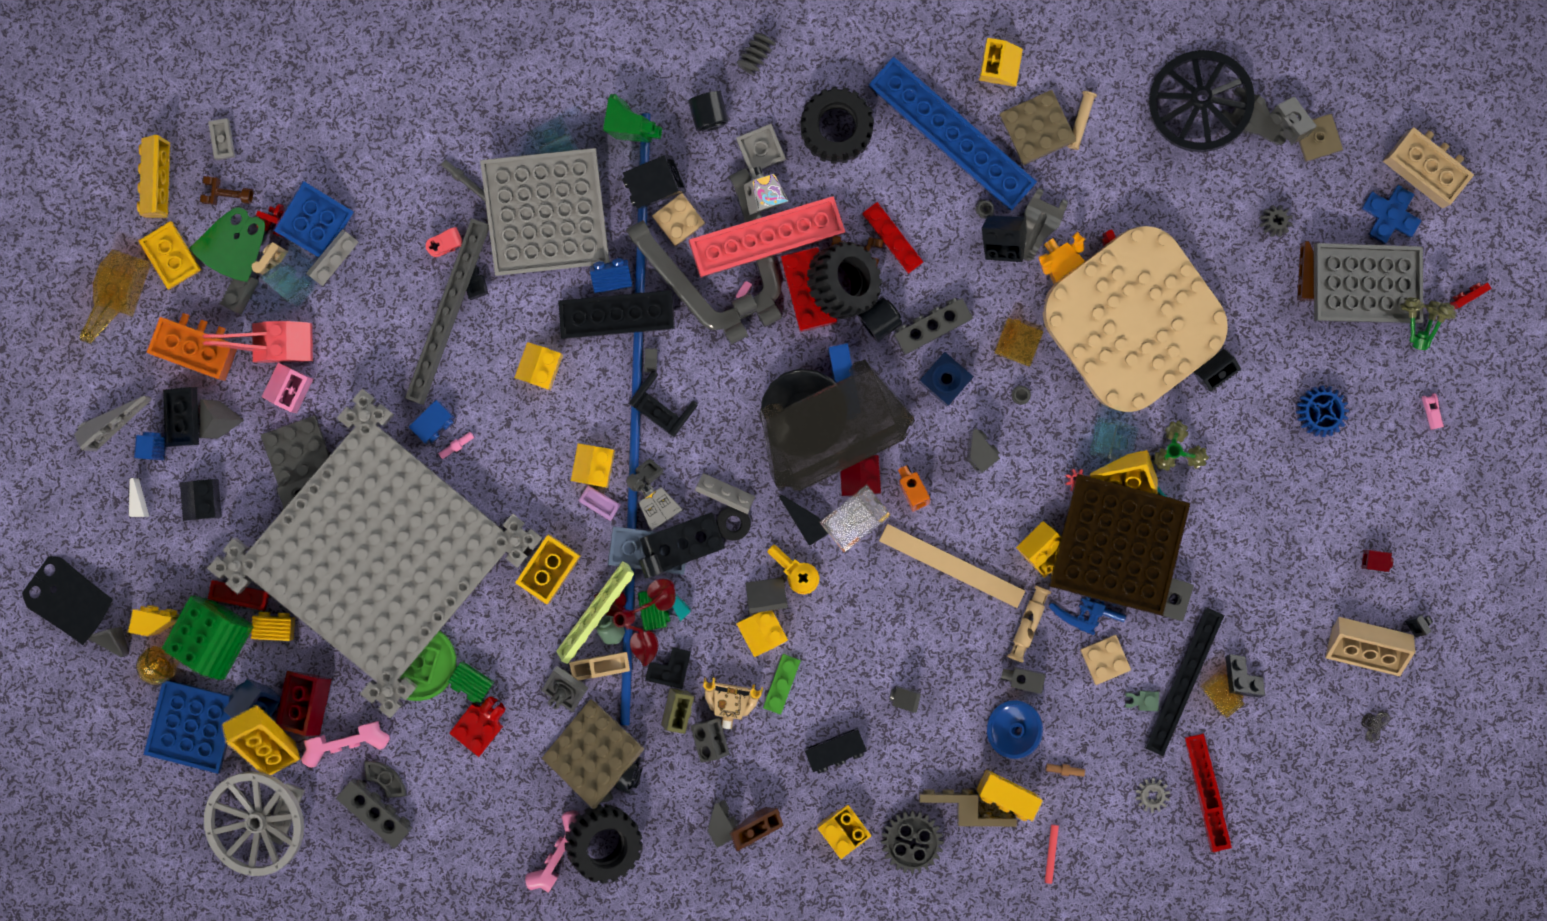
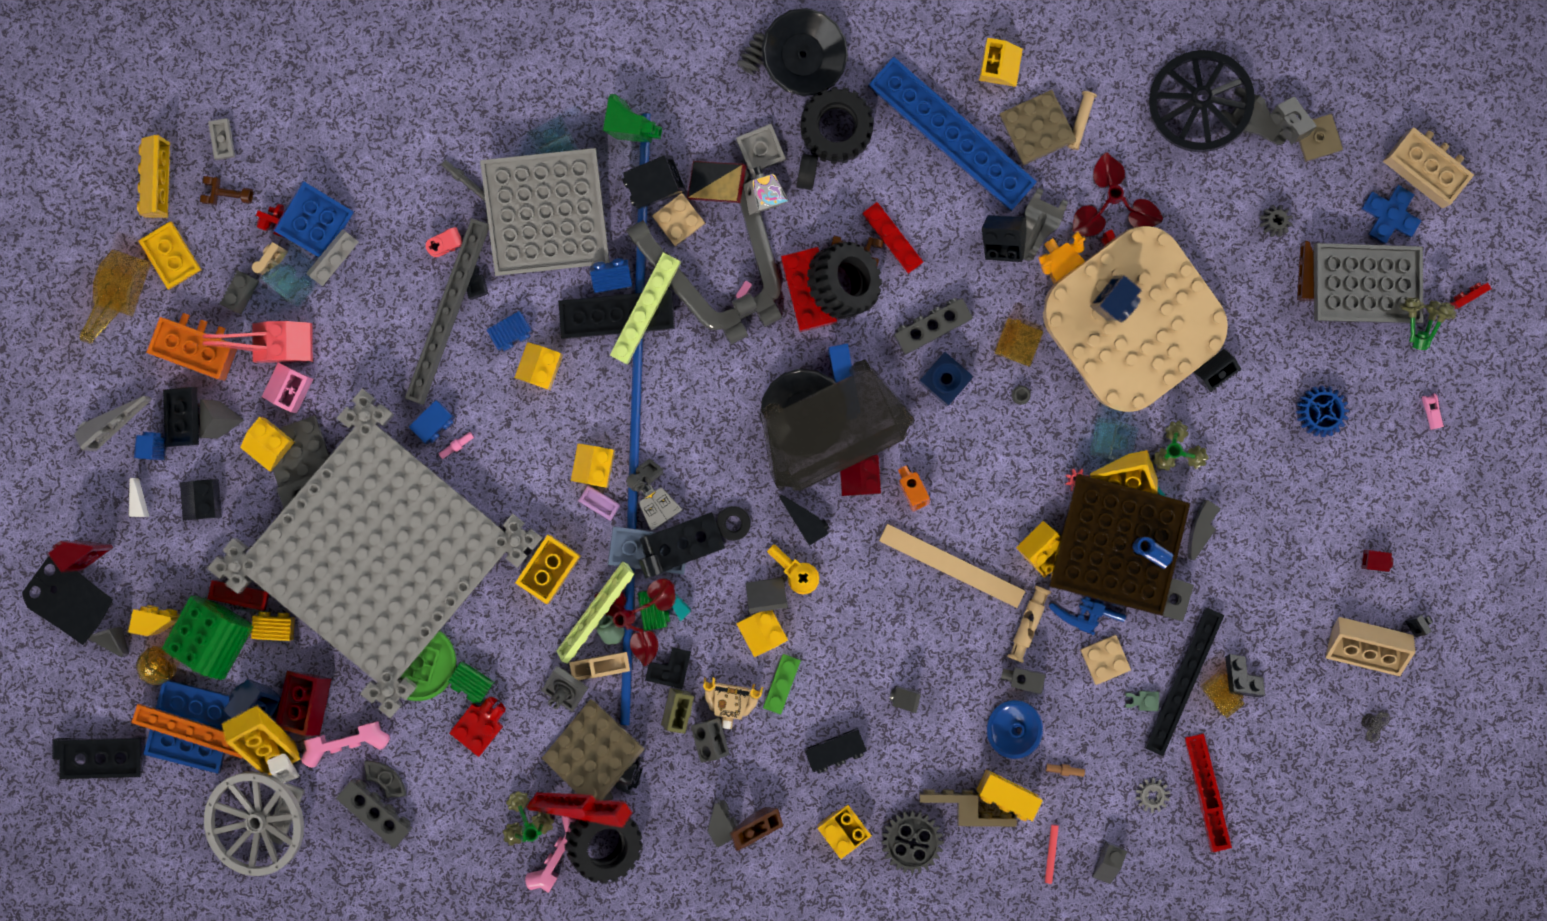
(67, 748): none -> black hinge
(77, 554): none -> dark red slope
(182, 728): none -> orange plate
(230, 255): green piece -> none
(266, 443): none -> yellow slope
(282, 768): none -> white slope
(510, 331): none -> blue brick
(530, 831): none -> olive plant
(581, 807): none -> red slope
(645, 308): none -> yellowish green plate
(651, 360): dark grey piece -> none
(658, 412): black plate -> none
(708, 111): black piece -> none
(716, 181): none -> tile
(725, 493): light grey plate -> none
(766, 236): coral plate -> none
(807, 171): none -> black tyre
(809, 33): none -> black dish
(855, 518): clear slope -> none
(881, 319): black piece -> none
(979, 452): dark grey slope -> none
(984, 204): dark grey plate -> none
(1109, 862): none -> dark grey slope
(1112, 173): none -> dark red plant
(1117, 299): none -> dark blue piece
(1153, 552): none -> blue piece
(1201, 528): none -> dark grey slope

